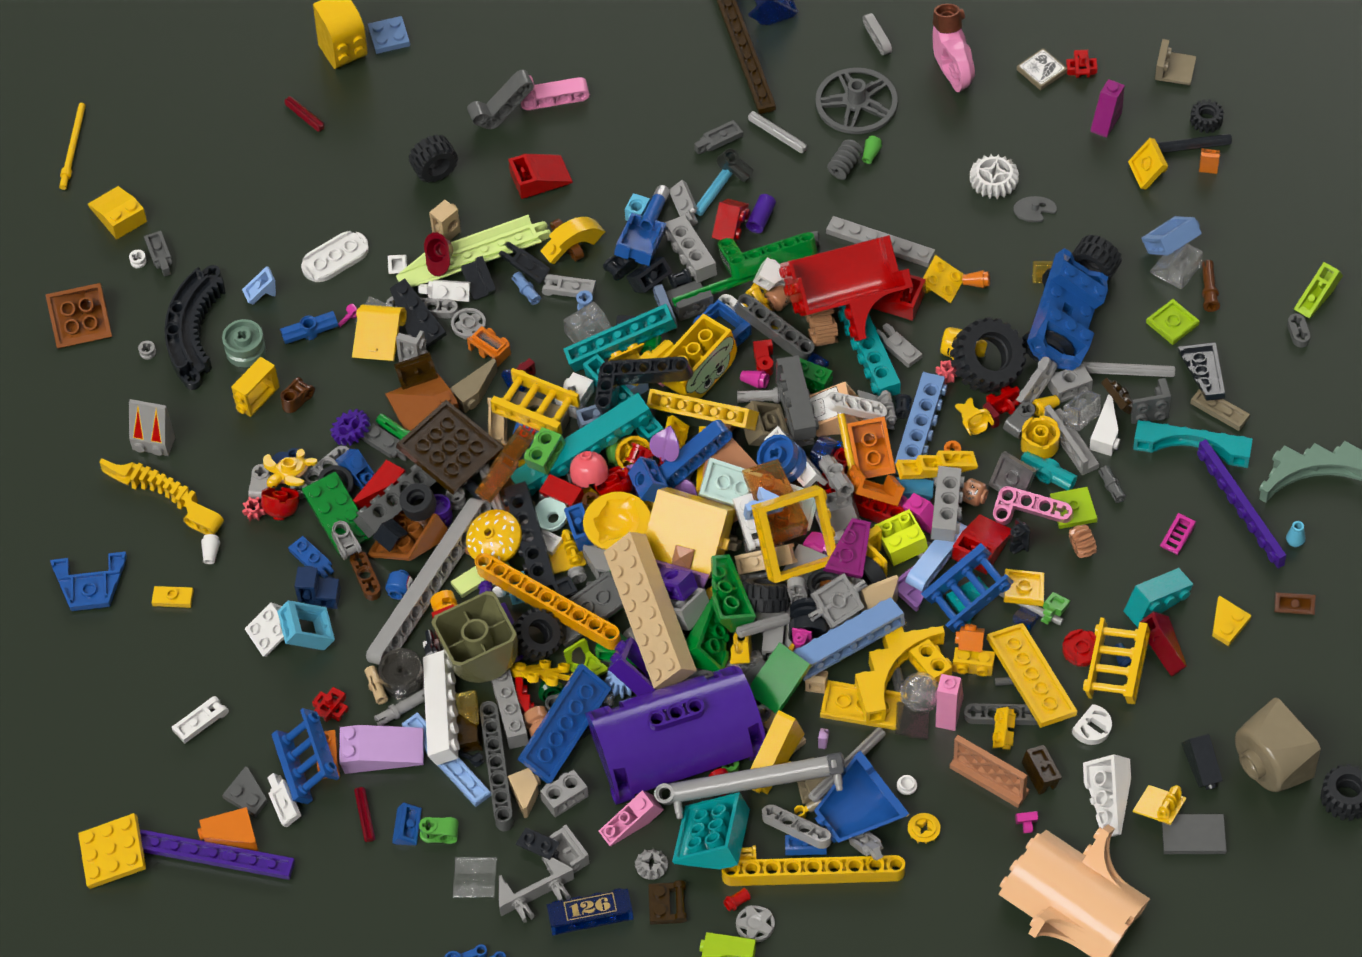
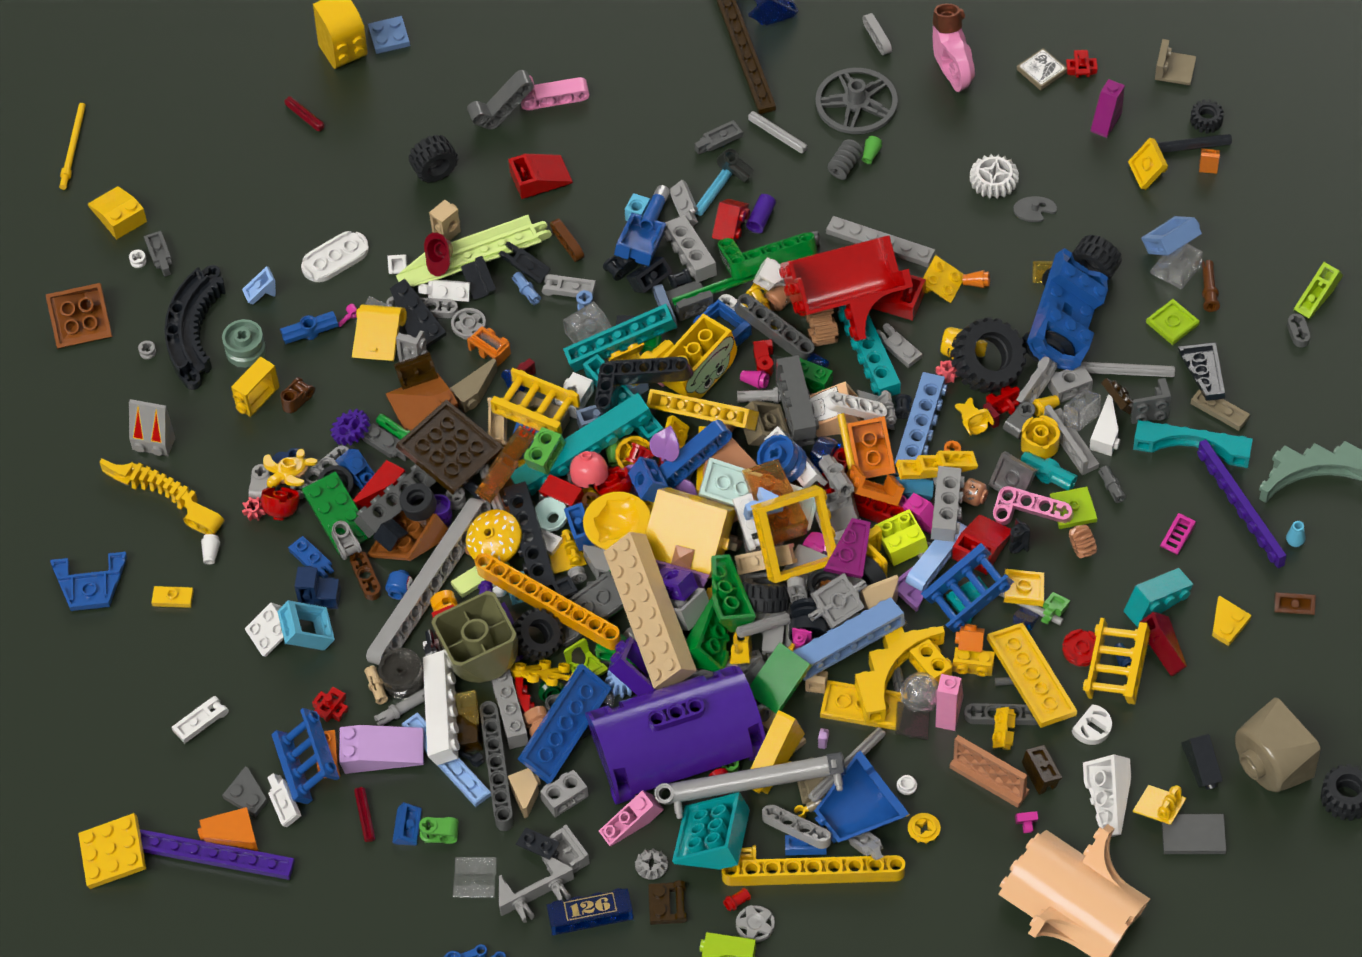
(570, 233): yellow arch -> none

